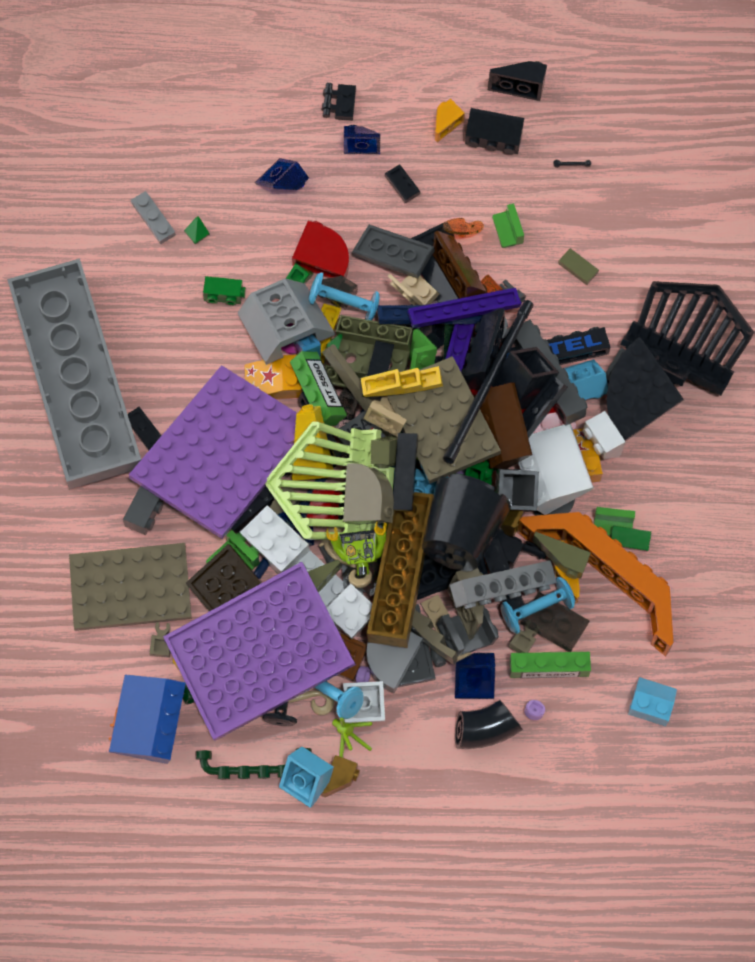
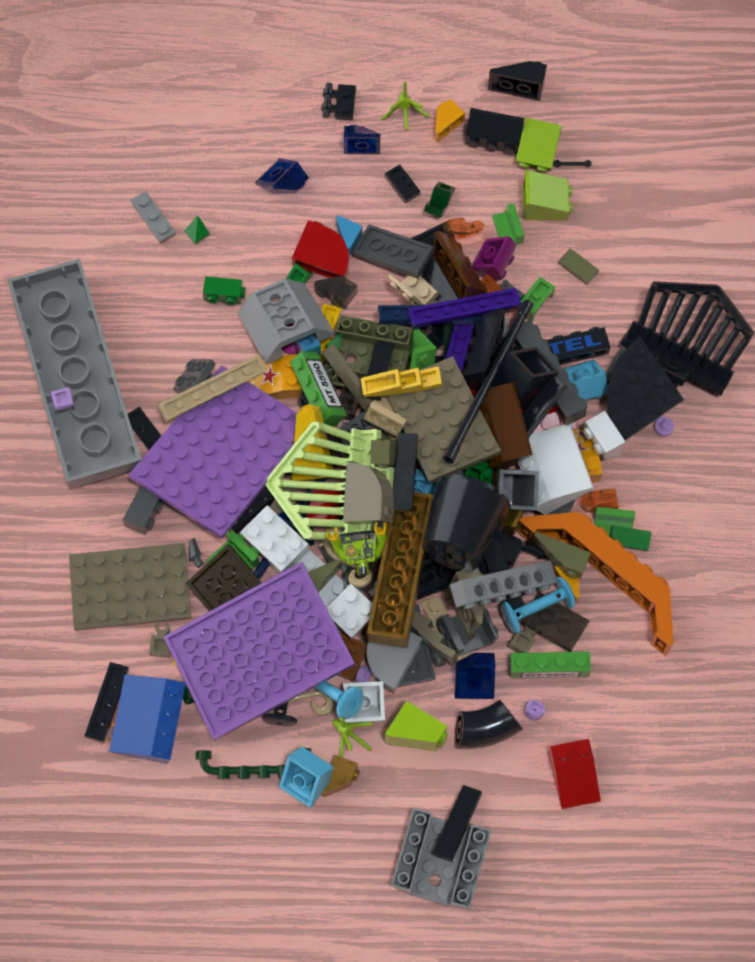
(62, 399): none -> lavender tile
(106, 702): none -> black plate
(194, 553): none -> dark grey bar
(196, 372): none -> dark grey plate
(212, 387): none -> tan tile
(343, 297): medium azure hose -> none
(349, 231): none -> dark azure slope
(405, 102): none -> lime plant
(416, 730): none -> lime slope
(418, 864): none -> light grey slope
(440, 199): none -> dark green slope
(457, 823): none -> black tile
(494, 257): none -> magenta brick
(538, 144): none -> lime slope
(538, 295): none -> bright green panel
(546, 197): none -> lime slope
(574, 773): none -> red slope
(601, 498): none -> clear orange leg
(652, 701): medium azure slope -> none
(664, 426): none -> lavender tile

